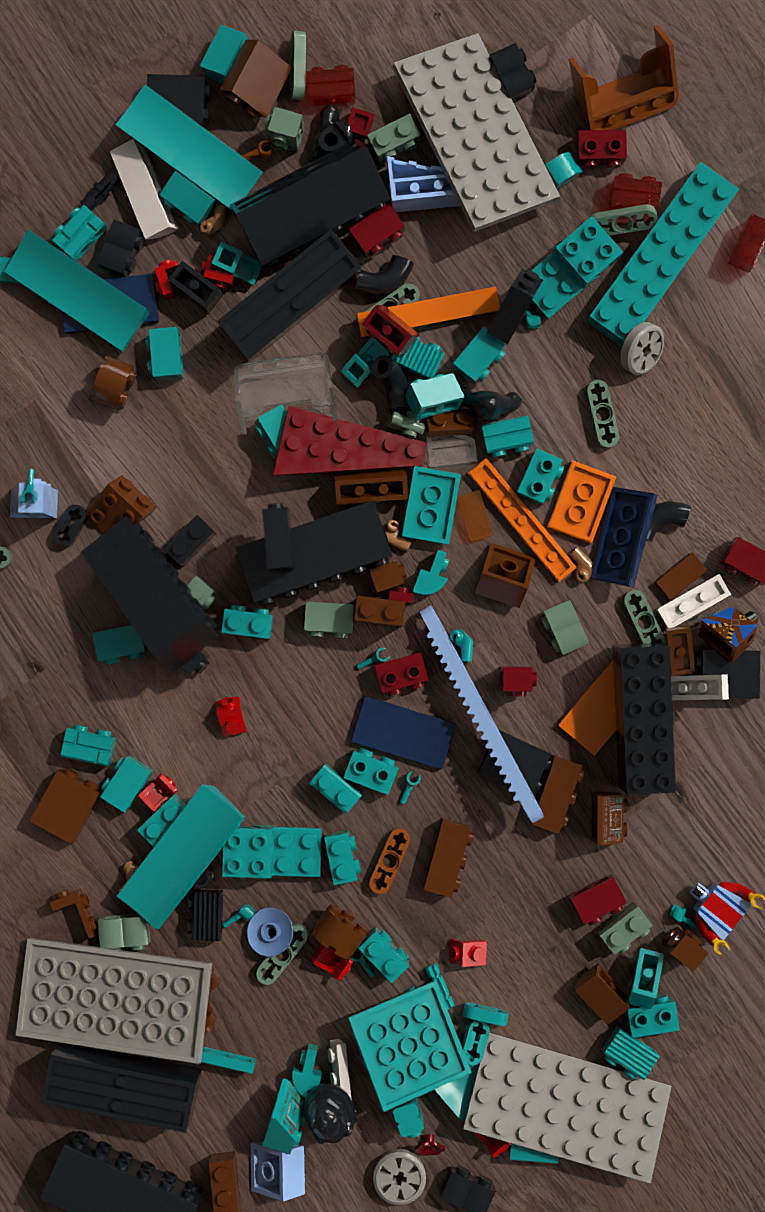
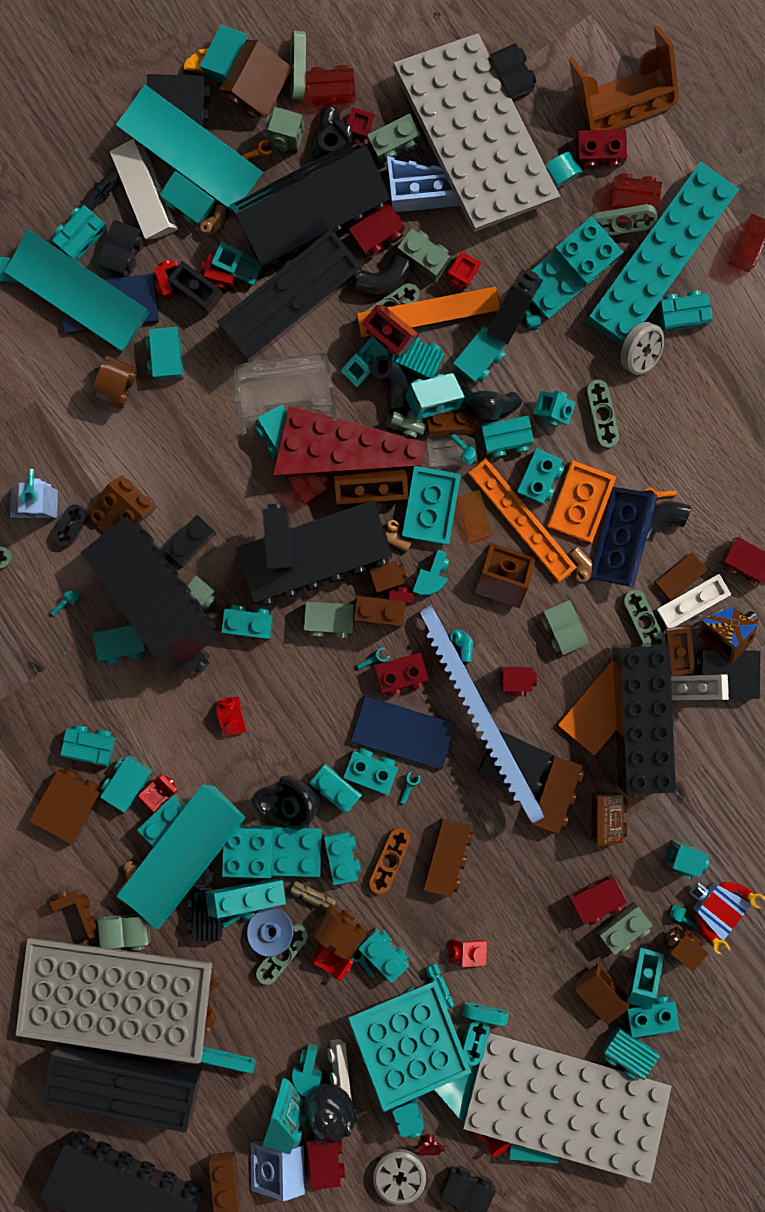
(70, 596): none -> teal hand
(193, 63): none -> light orange tile
(245, 898): none -> teal brick
(290, 802): none -> black head
(308, 486): none -> clear red brick
(311, 895): none -> dark tan axle
(325, 1163): none -> dark red brick
(426, 256): none -> sand green brick
(463, 271): none -> red bracket
(469, 453): none -> teal hand
(554, 408): none -> teal brick
(662, 494): none -> orange hand
(684, 311): none -> teal brick
(687, 860): none -> teal brick

